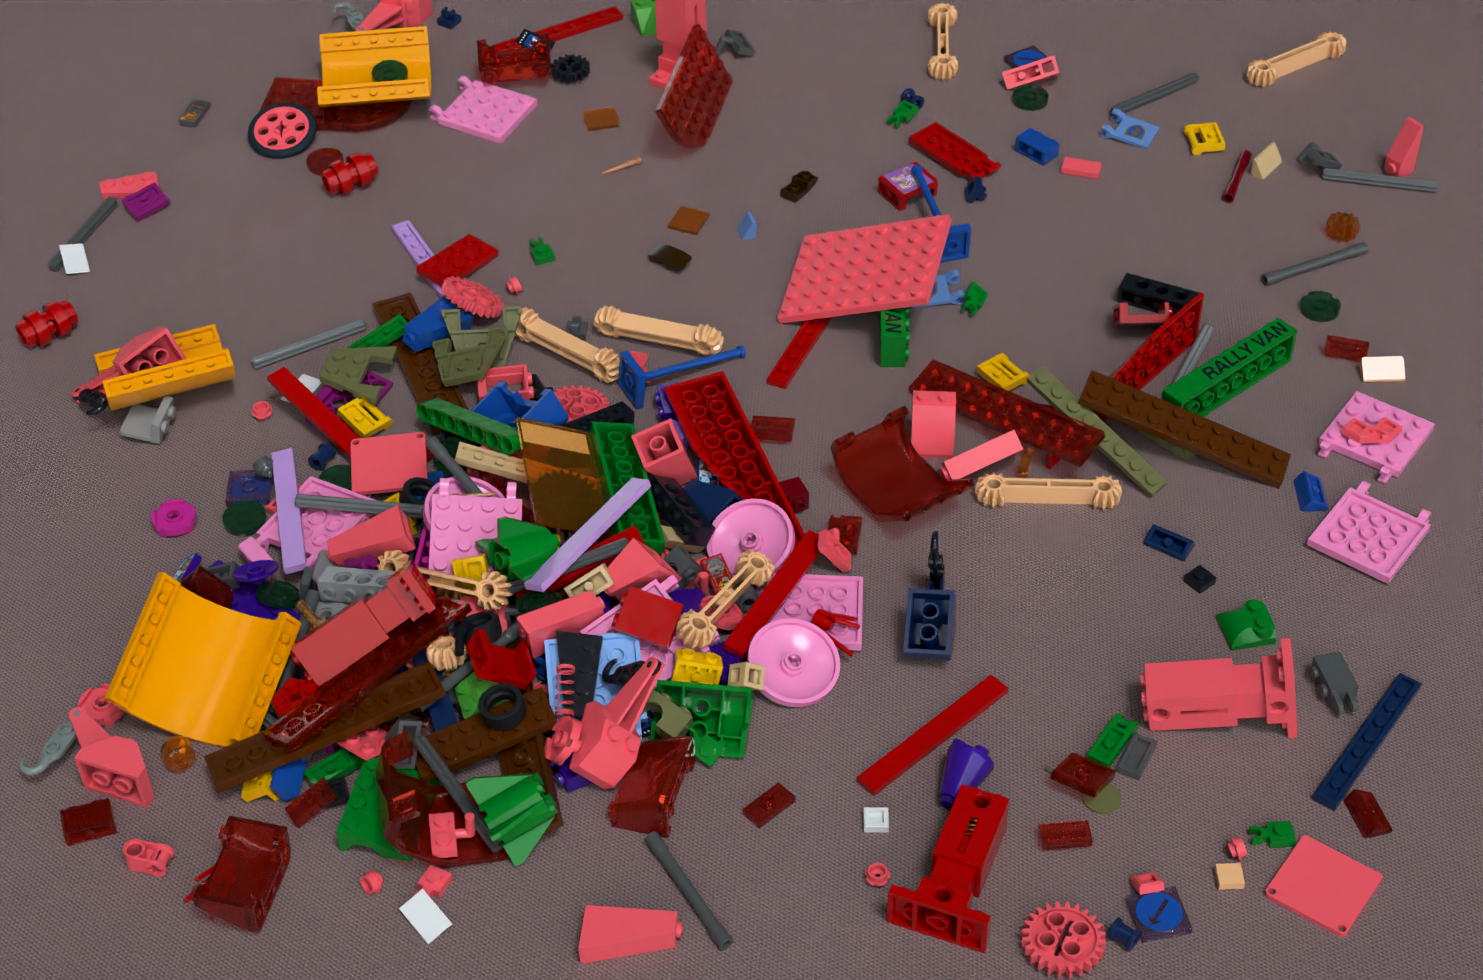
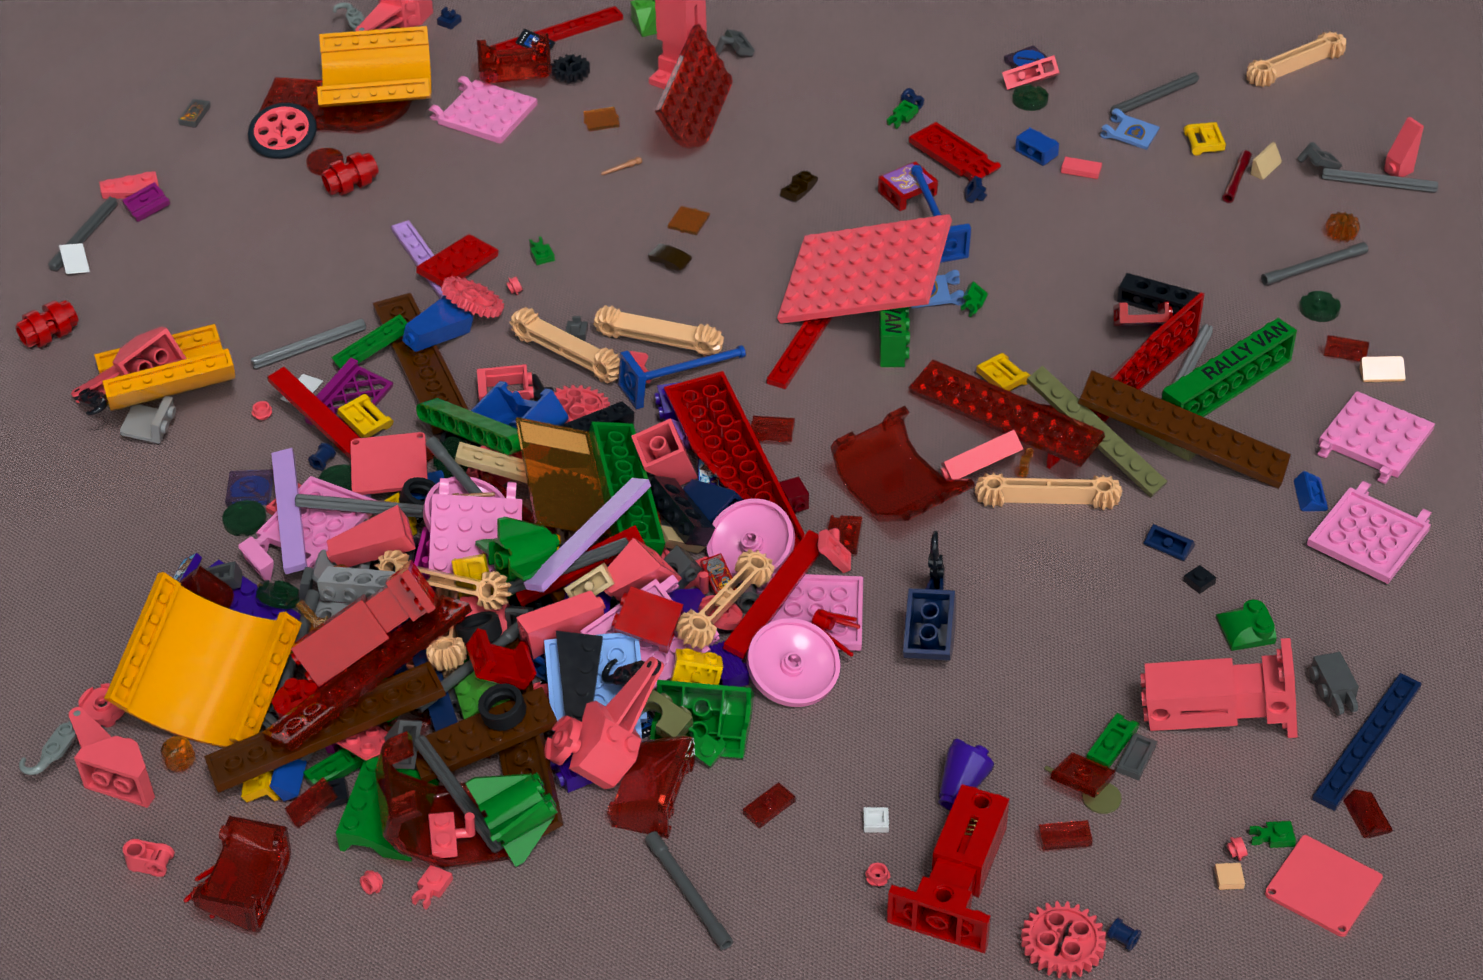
(88, 821): clear red brick -> none
(183, 524): dark pink plate -> none
(255, 571): dark purple dish -> none
(263, 467): dark grey plate -> none
(348, 366): olive wing -> none
(362, 562): magenta cylinder -> none
(389, 71): clear green tile -> none
(425, 916): white sticker -> none
(459, 632): black bar -> none
(468, 363): olive wing -> none
(471, 338): olive wing -> none
(534, 600): clear green tile -> none
(564, 672): coral piece -> none
(626, 932): coral slope -> none
(746, 675): tan brick -> none
(747, 227): medium blue slope -> none
(932, 735): red tile -> none
(933, 423): coral slope -> none
(943, 65): light nougat arm -> none
(1147, 883): coral tile -> none
(1159, 914): tile -> none
(1382, 432): coral tile -> none

